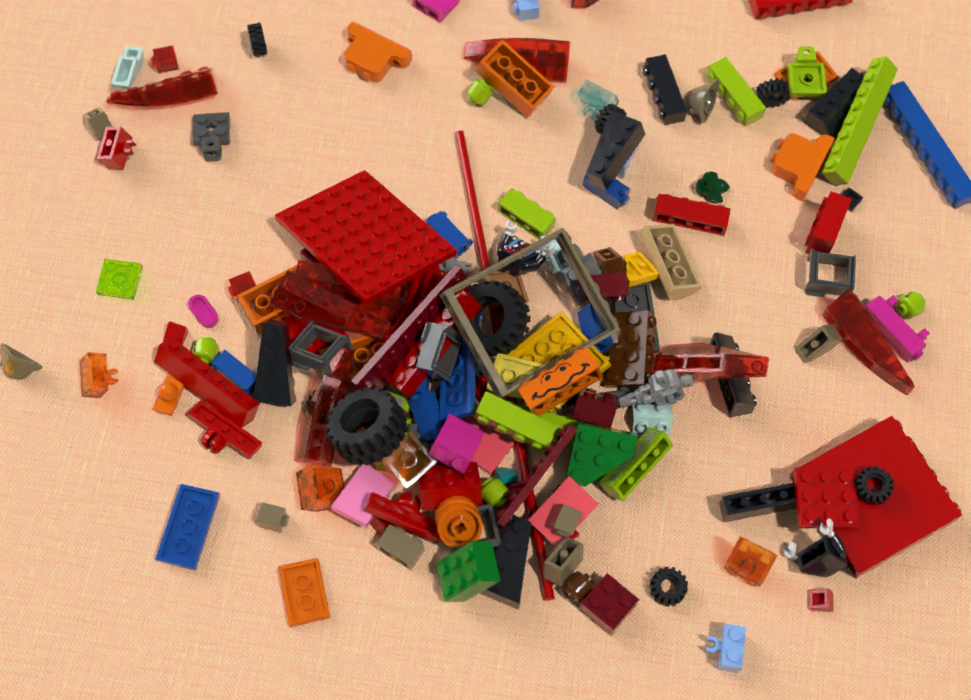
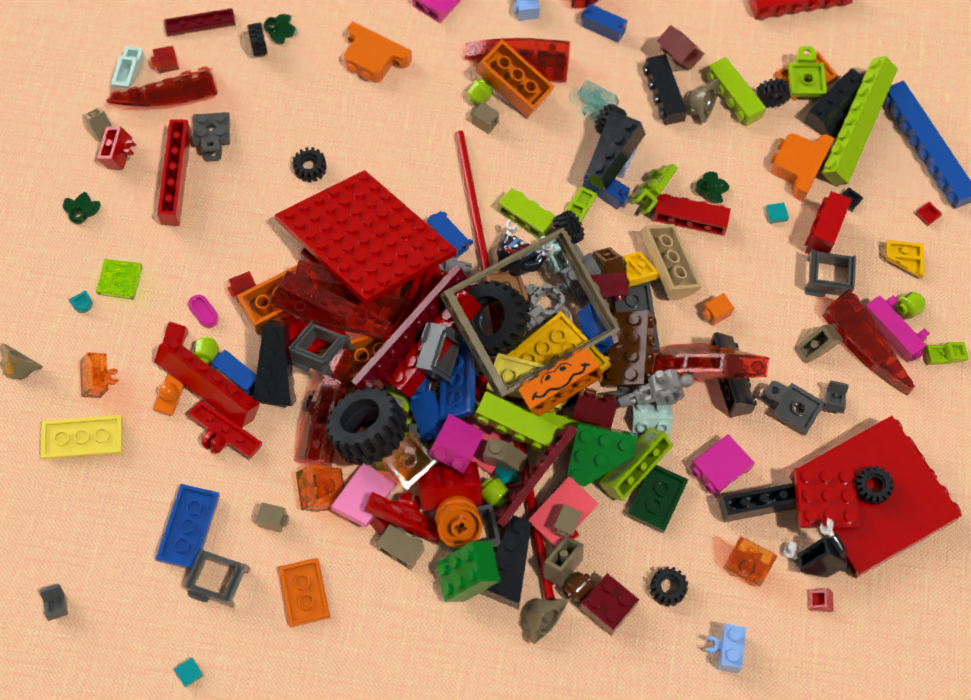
(54, 602): none -> dark grey bracket
(81, 206): none -> dark green plate
(81, 302): none -> teal tile
(81, 437): none -> light yellow plate
(174, 172): none -> red brick
(188, 672): none -> teal tile
(199, 22): none -> dark red tile
(204, 595): none -> dark grey piece
(281, 29): none -> dark green plate
(309, 155): none -> black tyre
(484, 117): none -> dark tan brick
(504, 456): none -> dark tan slope
(536, 311): none -> light grey piece
(542, 617): none -> dark tan hat
(570, 224): none -> black tyre
(582, 202): none -> lime slope
(604, 23): none -> blue brick
(653, 187): none -> lime plate
(658, 498): none -> dark green plate
(680, 48): none -> dark red brick
(717, 309): none -> orange brick
(721, 465): none -> dark pink panel
(777, 213): none -> teal tile
(783, 401): none -> dark grey plate
(836, 396): none -> dark grey bracket
(906, 256): none -> yellow wing
(928, 213): none -> red tile
(945, 354): none -> lime slope

